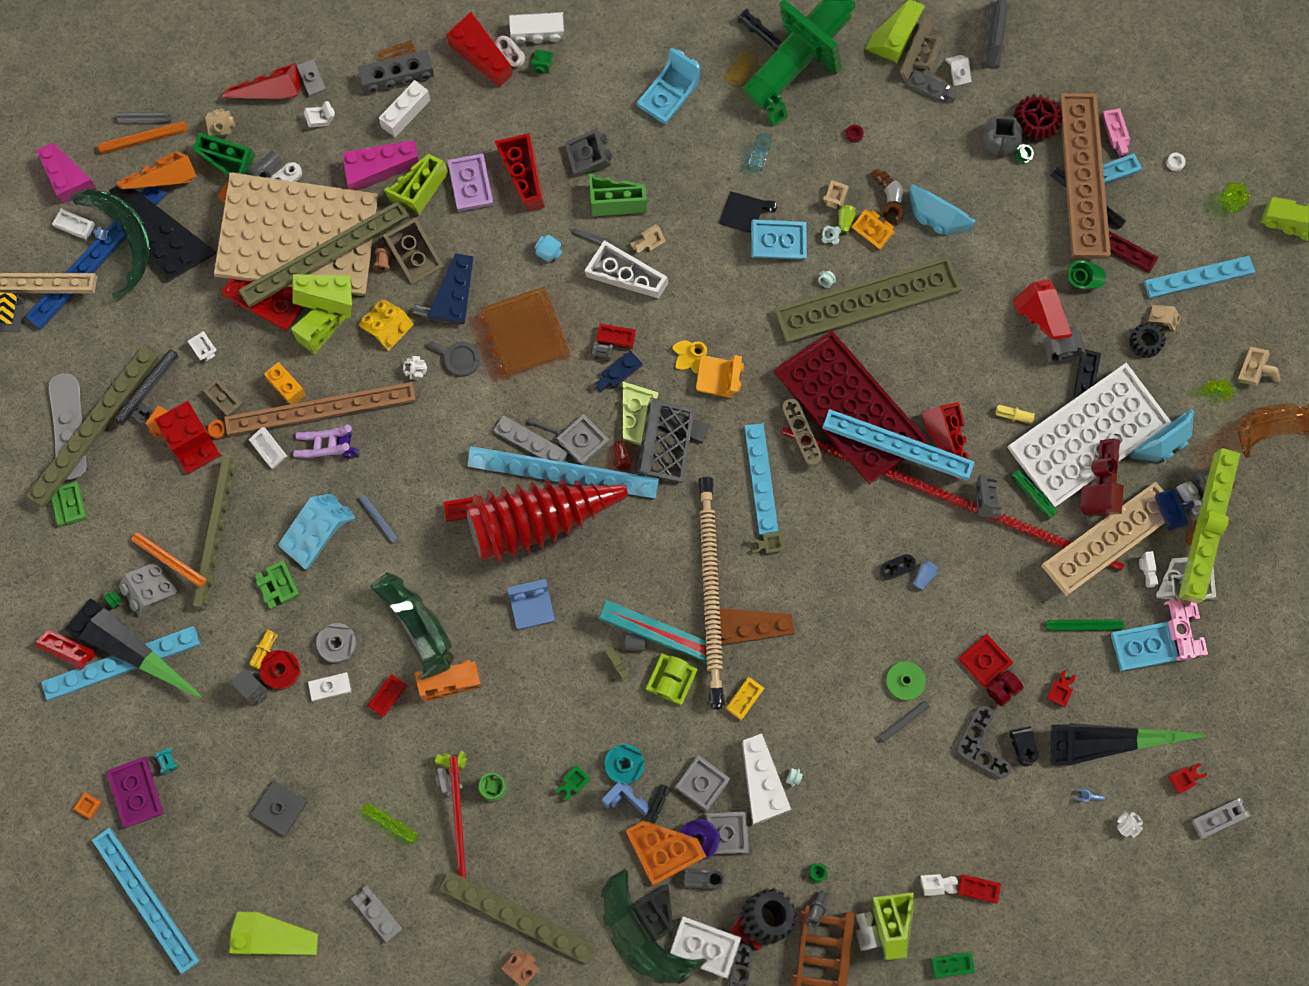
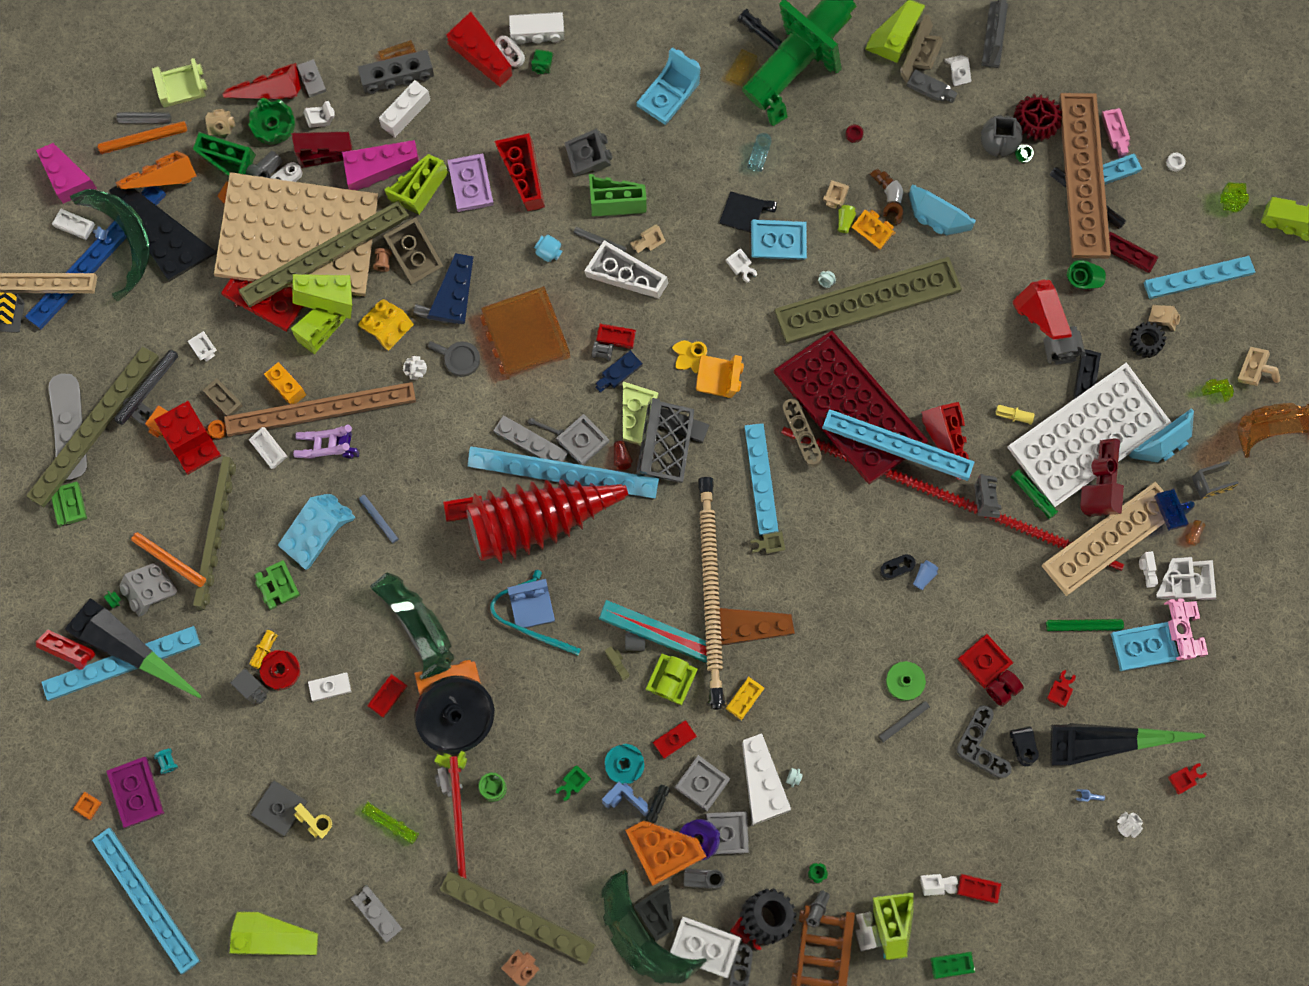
(180, 84): none -> yellowish green panel
(266, 112): none -> green plate
(303, 815): none -> light yellow plate
(320, 147): none -> dark red wedge
(329, 634): light grey plate -> none
(454, 714): none -> black dish
(551, 641): none -> teal piece
(674, 739): none -> red plate
(739, 263): none -> white plate
(831, 230): light aqua plate -> none
(1190, 493): white plate -> none
(1210, 526): lime hinge -> none
(1220, 818): light grey plate -> none

